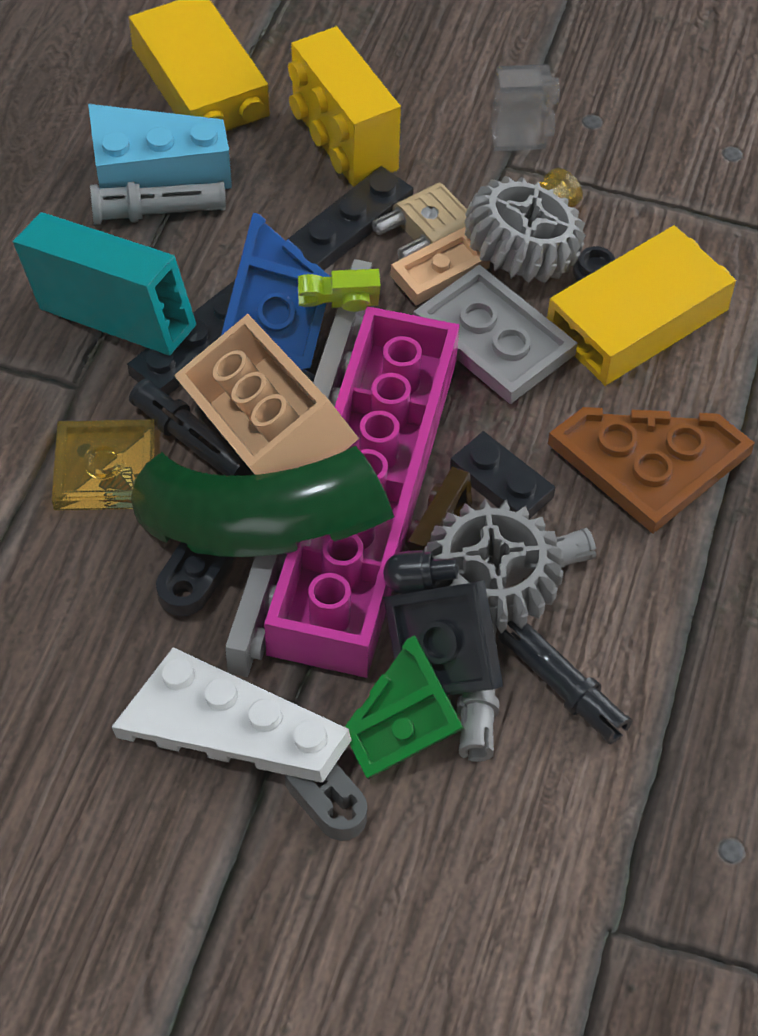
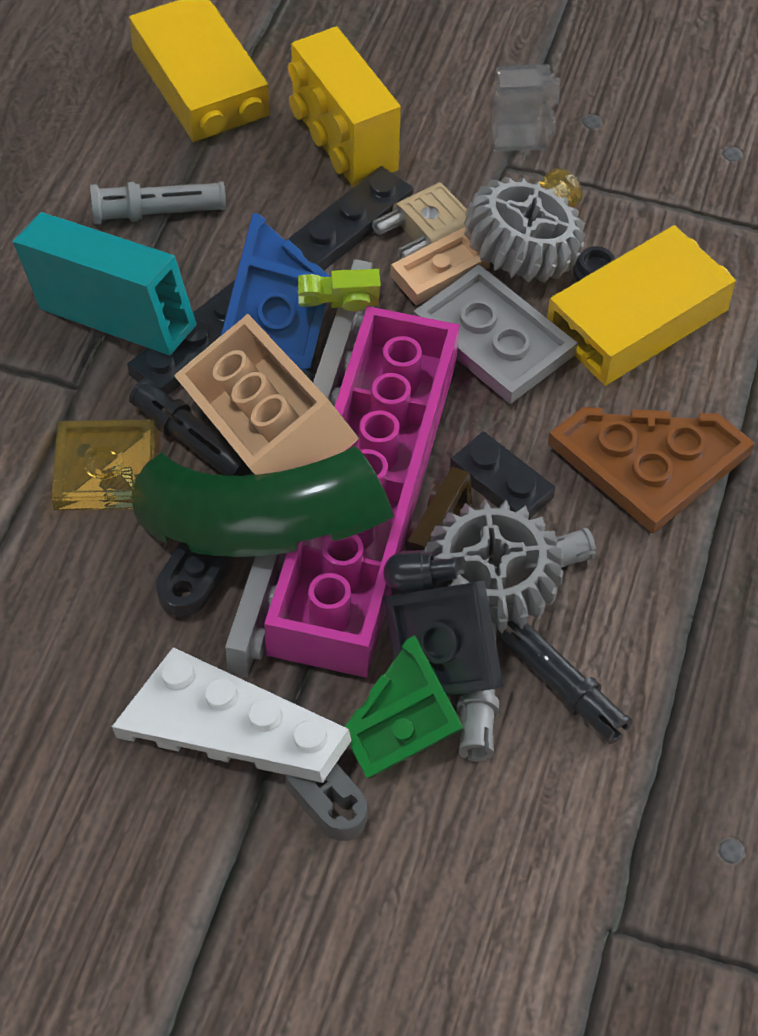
(157, 148): medium azure wedge -> none

